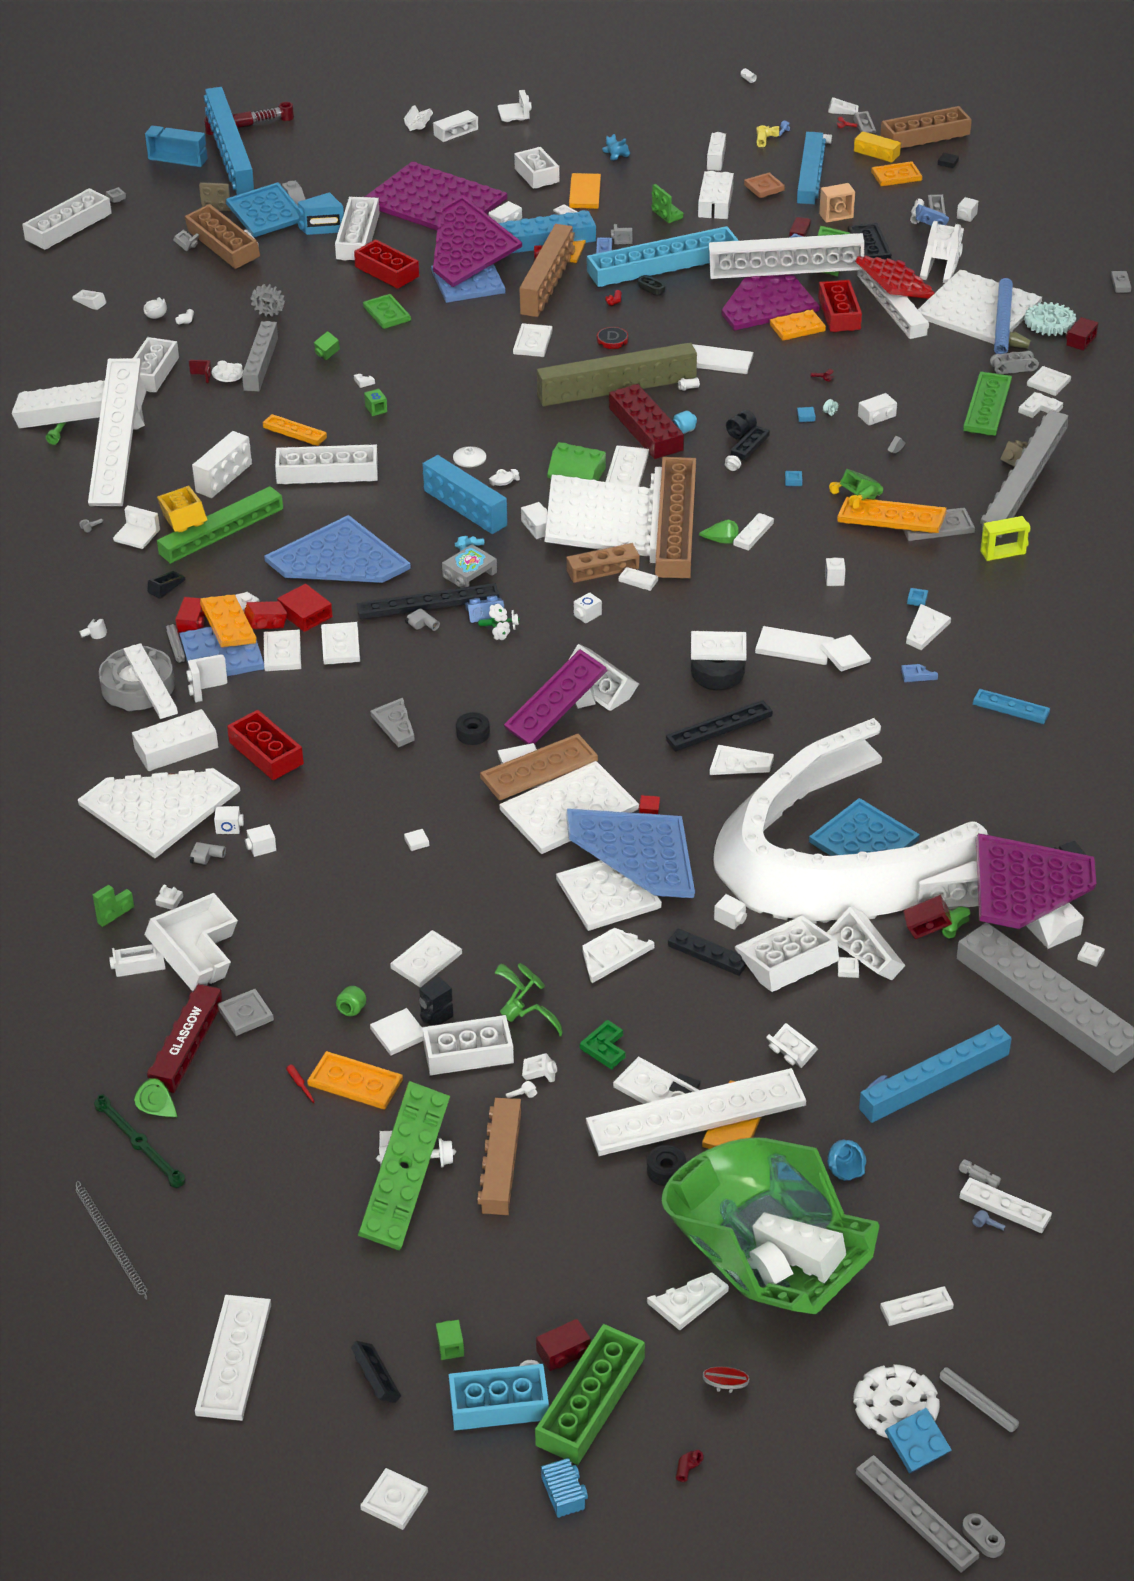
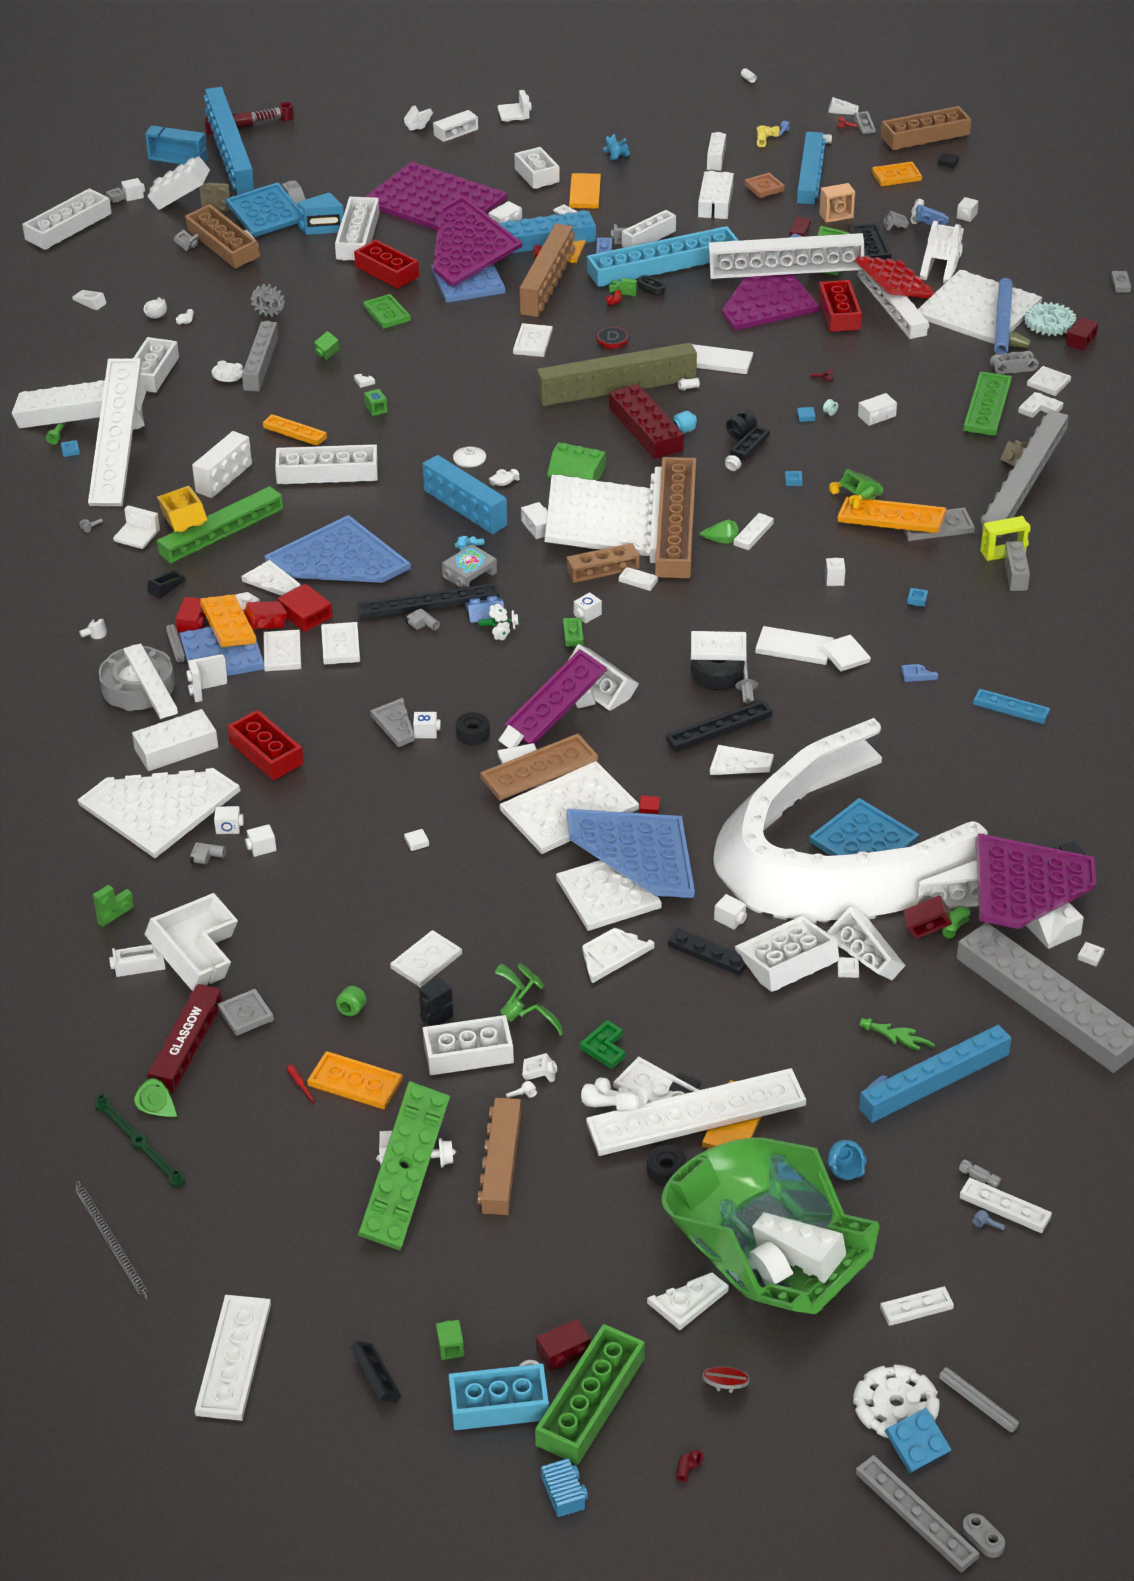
(70, 448): none -> dark azure tile
(133, 189): none -> white brick
(169, 897): white tile -> none
(178, 182): none -> white brick
(201, 367): dark red bracket -> none
(270, 578): none -> white wing
(394, 1498): white tile -> none
(398, 1031): white tile -> none
(426, 724): none -> white brick
(511, 737): none -> white tile
(573, 632): none -> bright green plate
(602, 1095): none -> white piece
(627, 286): none -> bright green plate
(628, 465): white tile -> none
(649, 229): none -> white brick
(662, 205): bright green bracket -> none
(747, 686): none -> light grey piece
(792, 1045): white bracket -> none
(797, 325): light orange plate -> none
(877, 146): yellow brick -> none
(895, 219): none -> light grey bracket
(896, 445): light grey tile -> none
(901, 1034): none -> bright green piece
(926, 627): white wing -> none
(936, 203): light grey slope -> none
(1016, 566): none -> light grey brick

